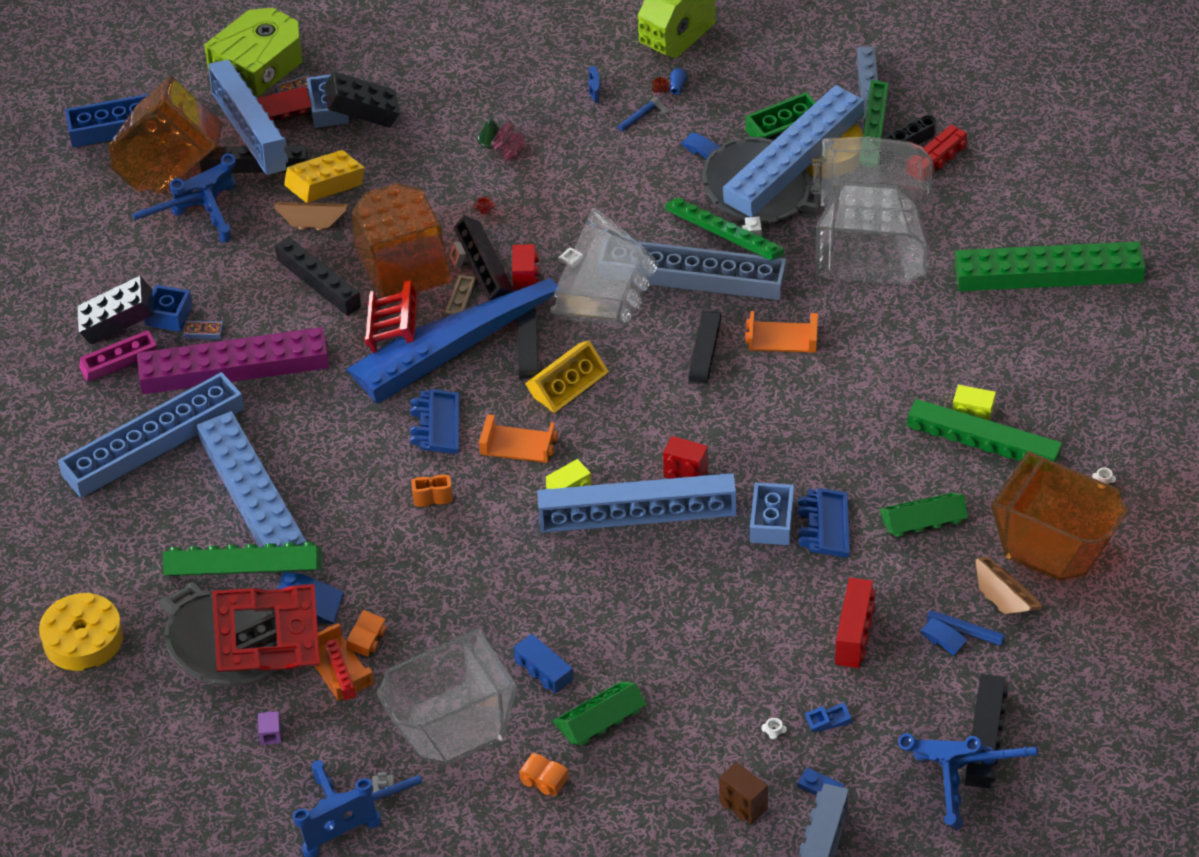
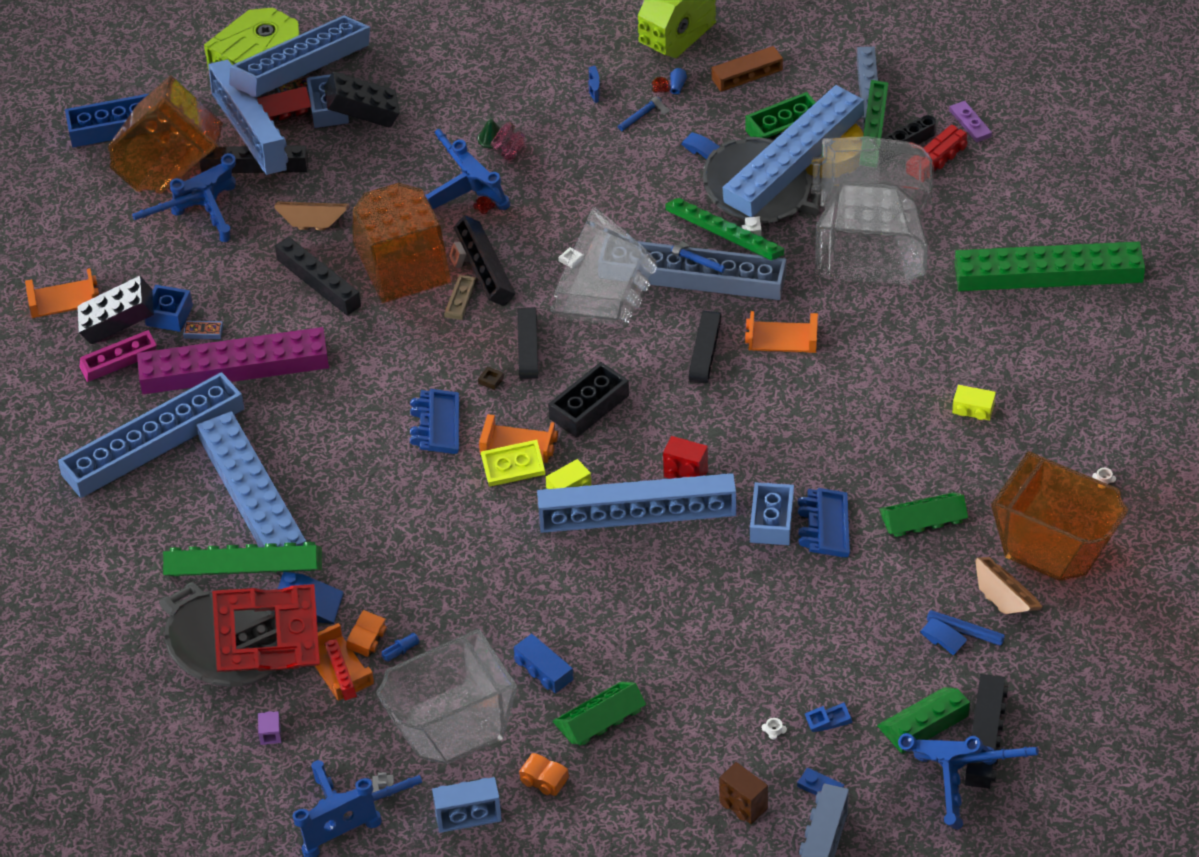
(60, 297): none -> orange panel
(81, 631): yellow brick -> none
(299, 56): none -> medium blue brick
(324, 176): yellow brick -> none
(400, 647): none -> blue axle
(406, 319): red fence -> none
(432, 490): orange brick -> none
(435, 343): blue wedge -> none
(467, 804): none -> medium blue brick
(473, 178): none -> blue piece
(490, 378): none -> dark brown plate
(513, 463): none -> neon yellow plate
(524, 266): red brick -> none
(567, 376): yellow slope -> none
(588, 399): none -> black brick
(678, 250): none -> blue piece
(747, 68): none -> dark orange brick
(855, 623): red brick -> none
(927, 716): none -> green slope
(970, 121): none -> medium lavender plate
(980, 432): green brick -> none

